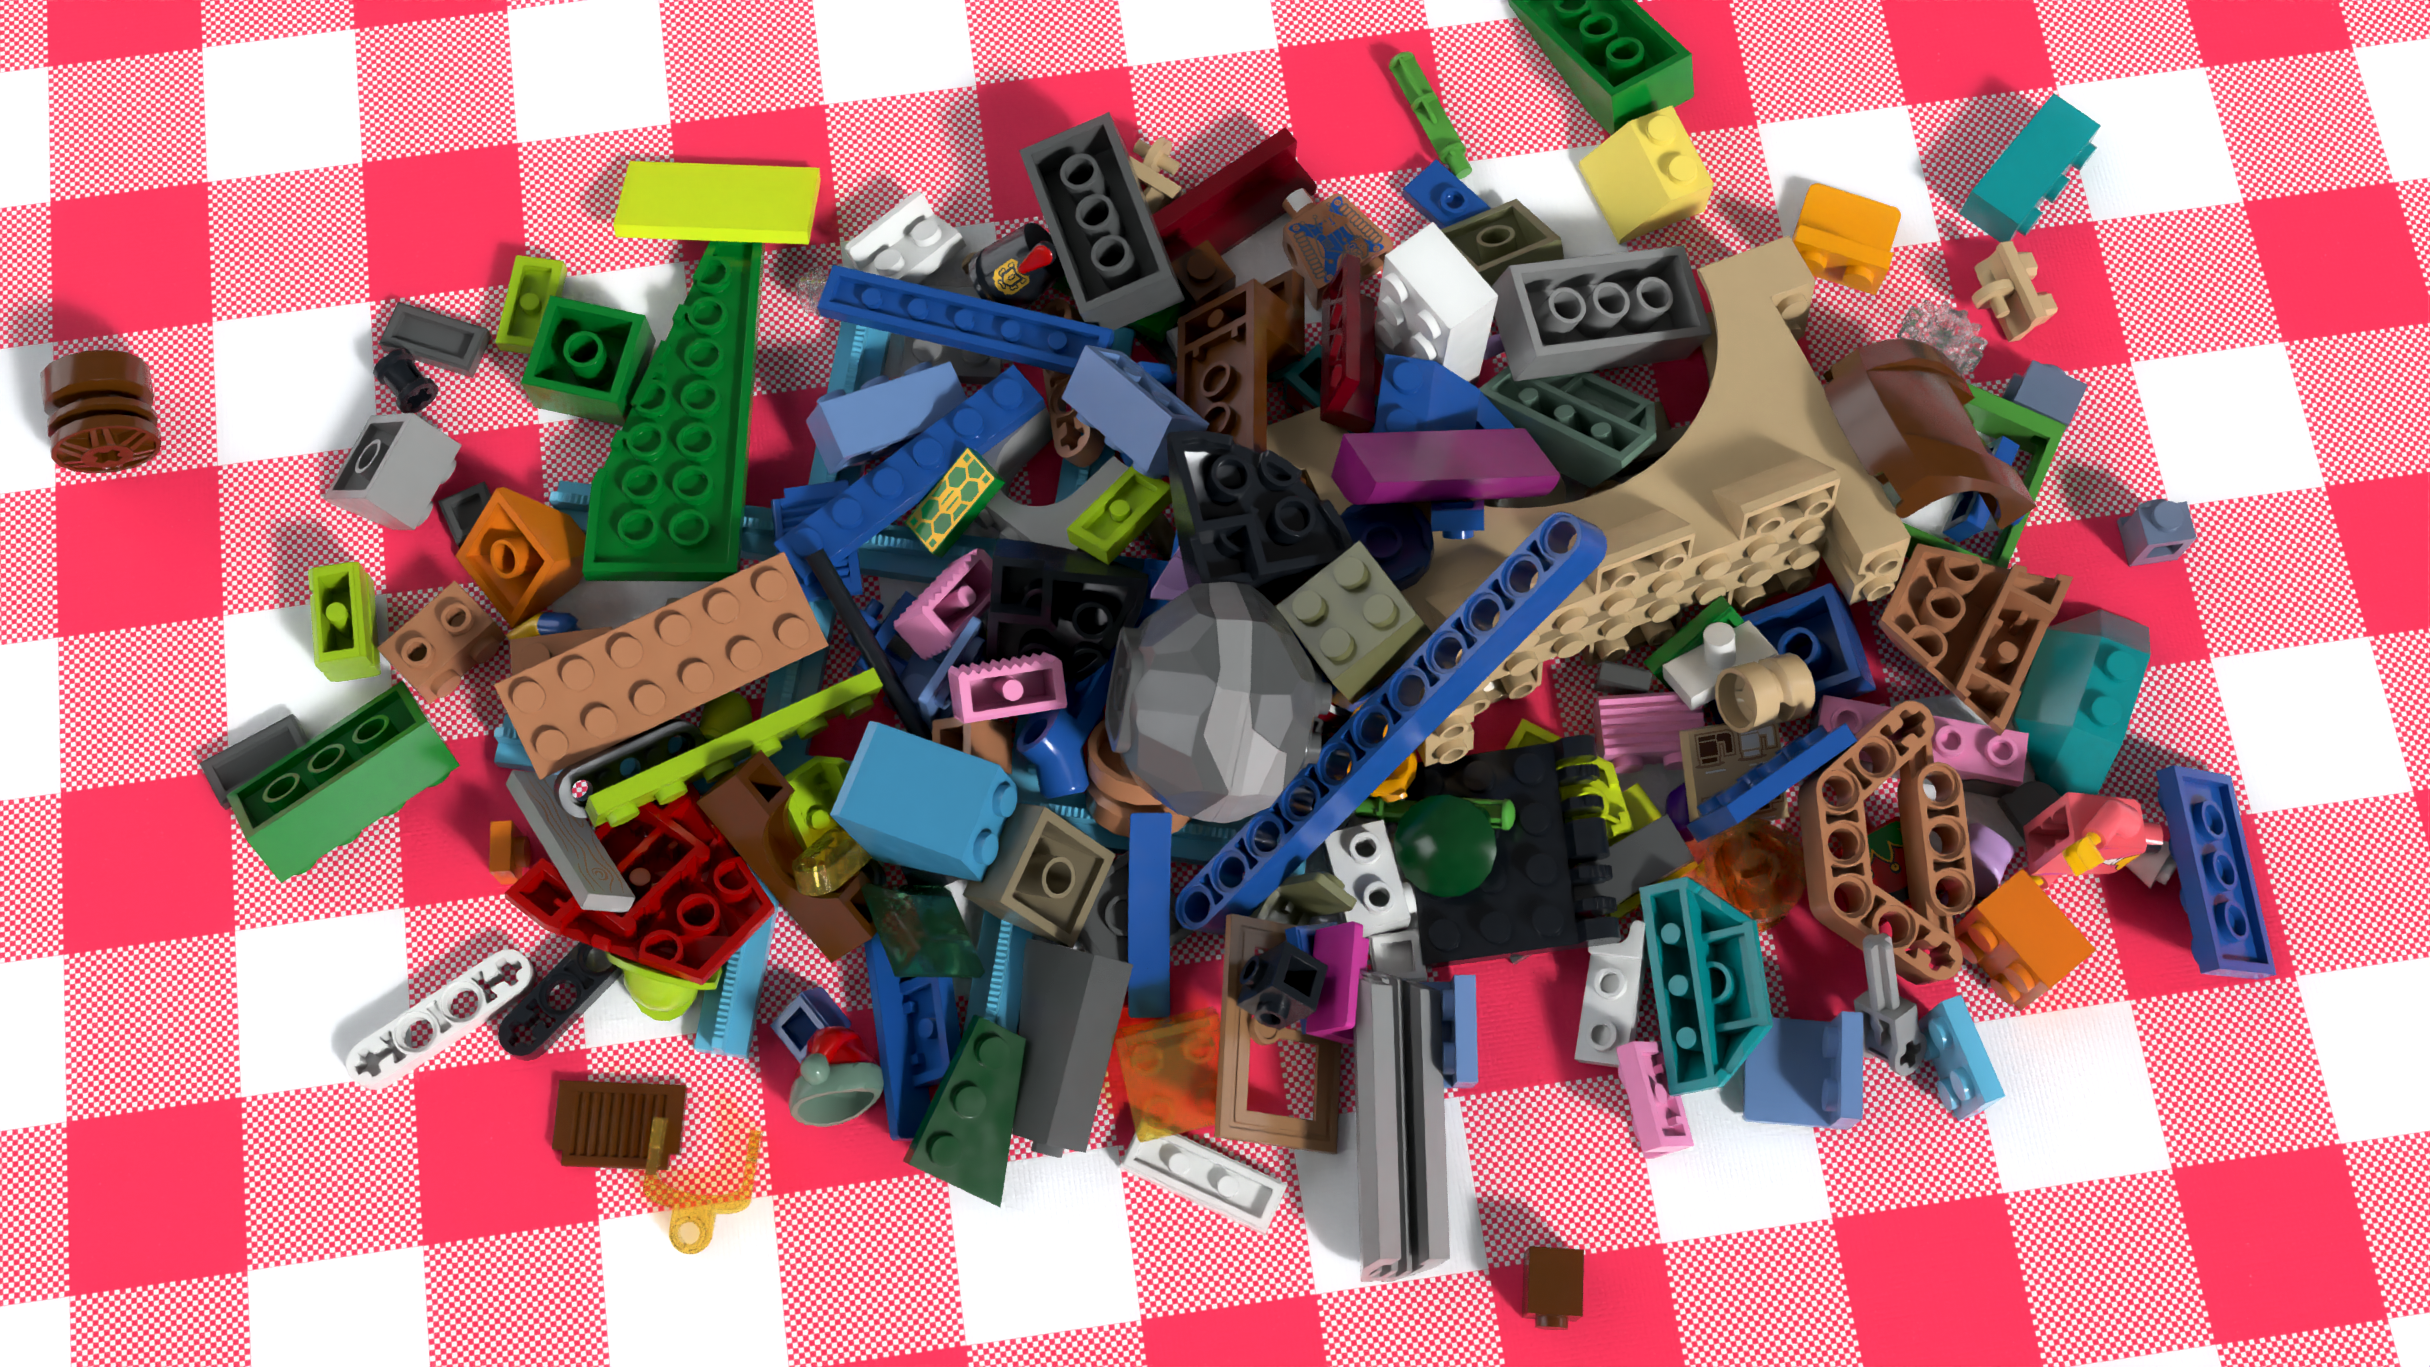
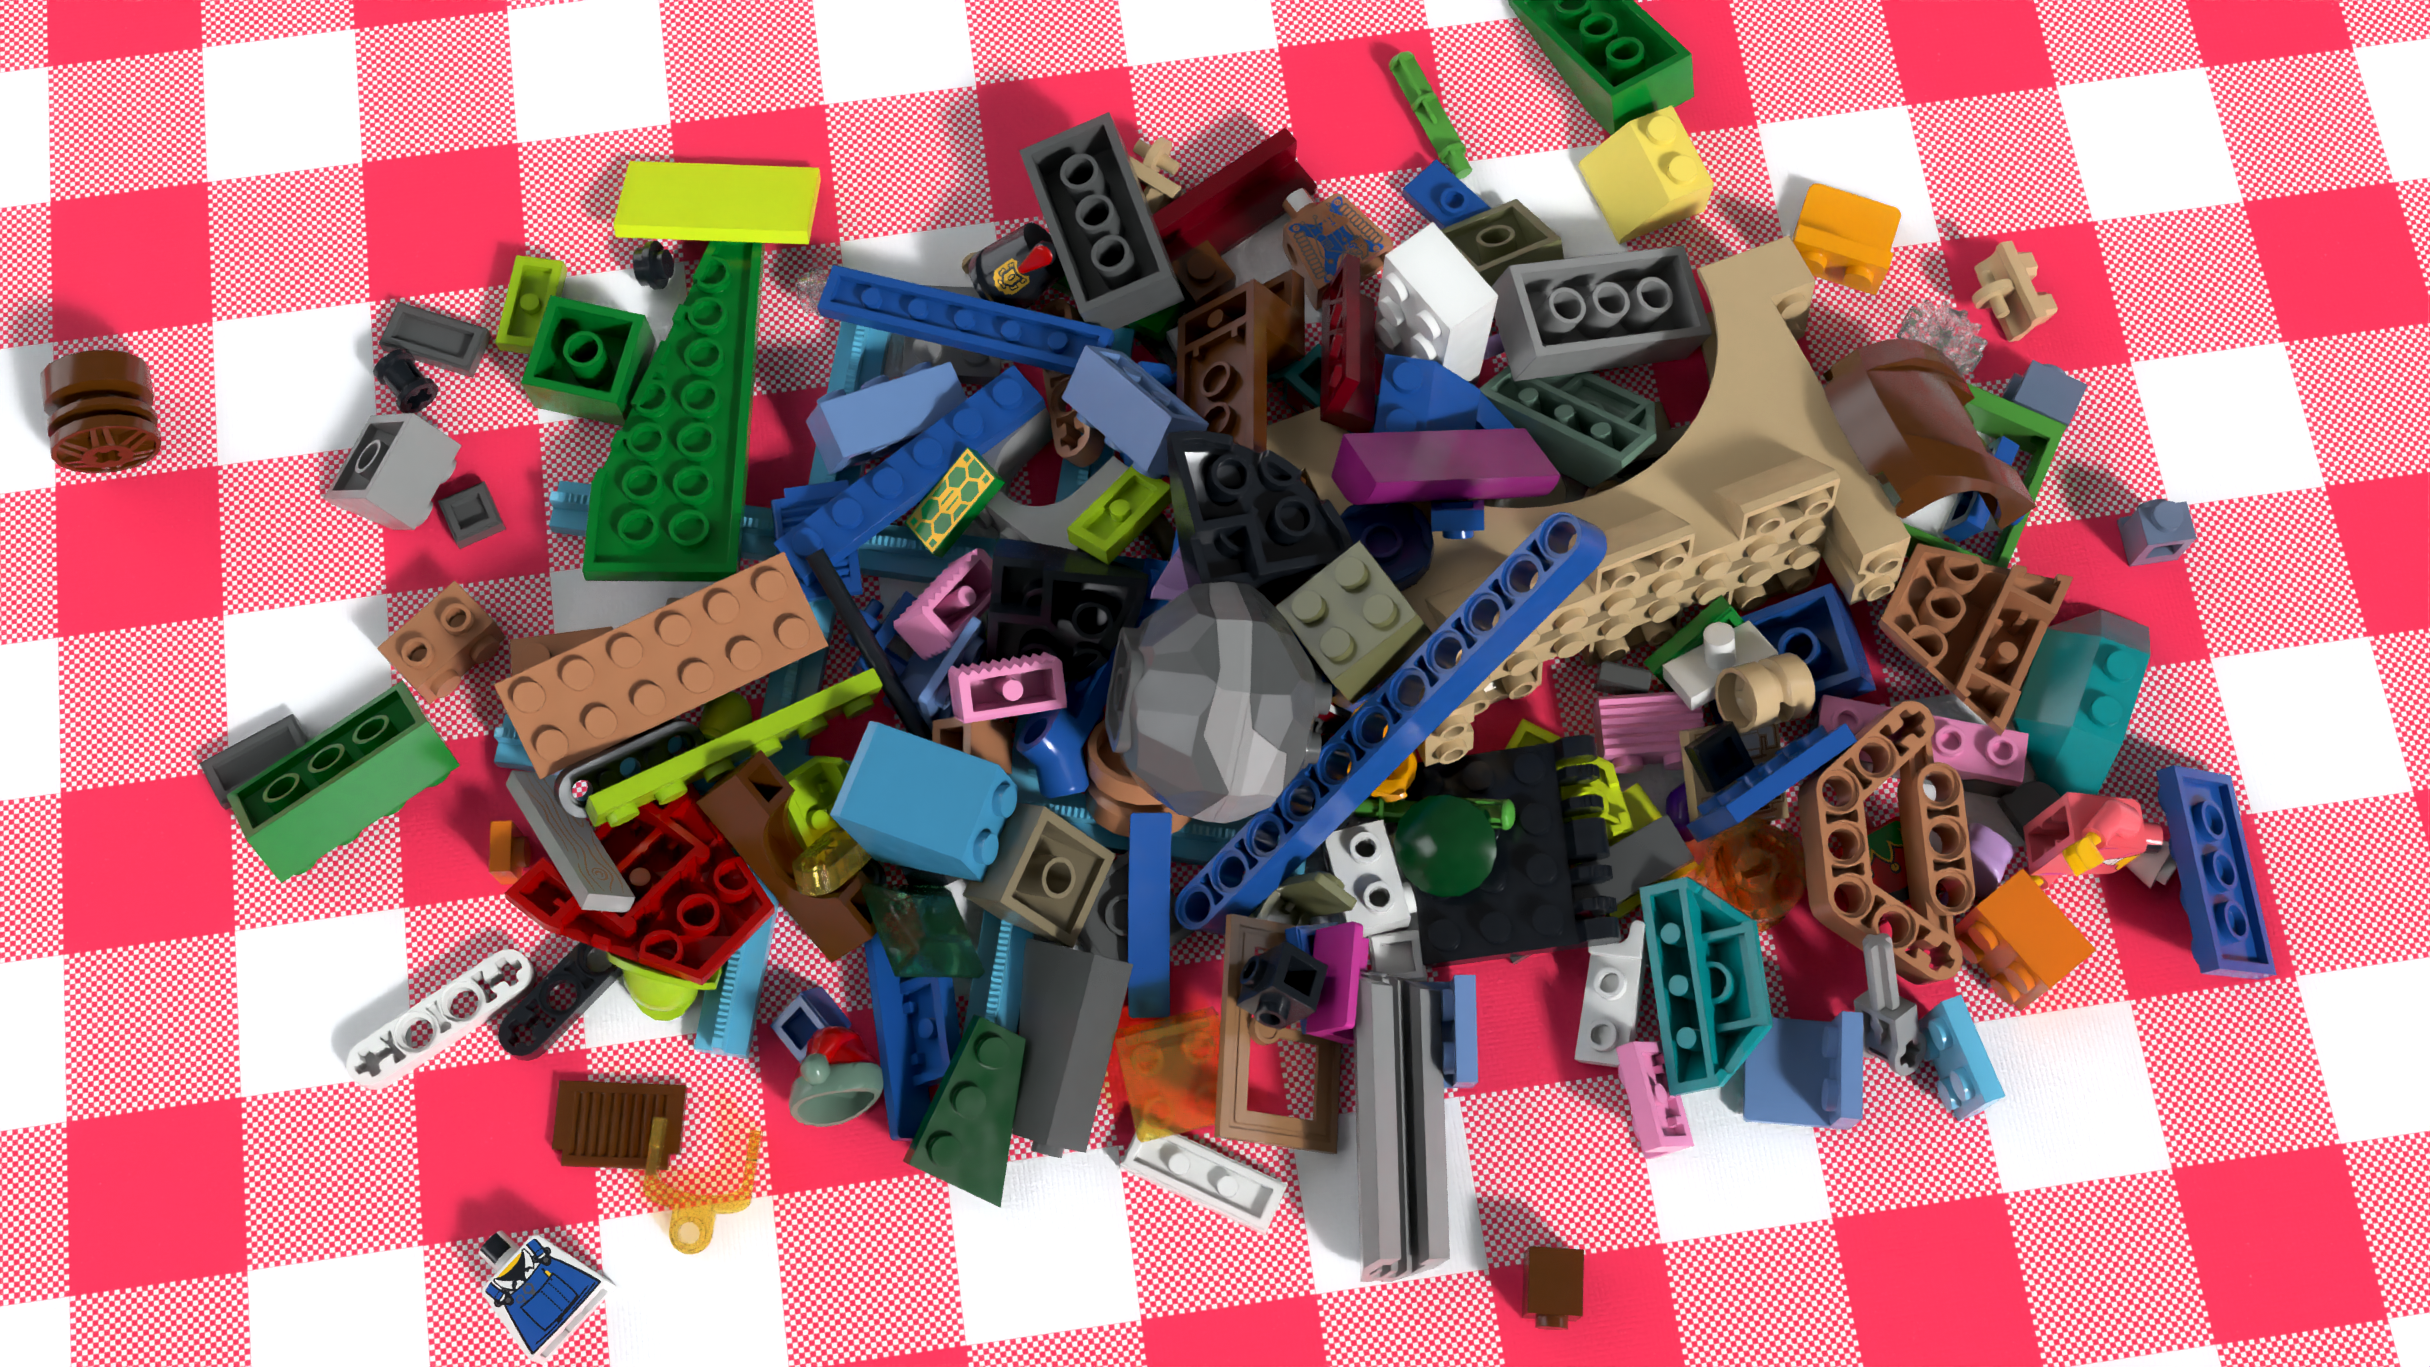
(344, 622): lime brick -> none
(523, 555): orange slope -> none
(540, 1292): none -> torso
(545, 624): blue arm -> none
(653, 265): none -> black plate
(905, 242): white bracket -> none
(1719, 756): none -> black tile
(2031, 170): teal brick -> none

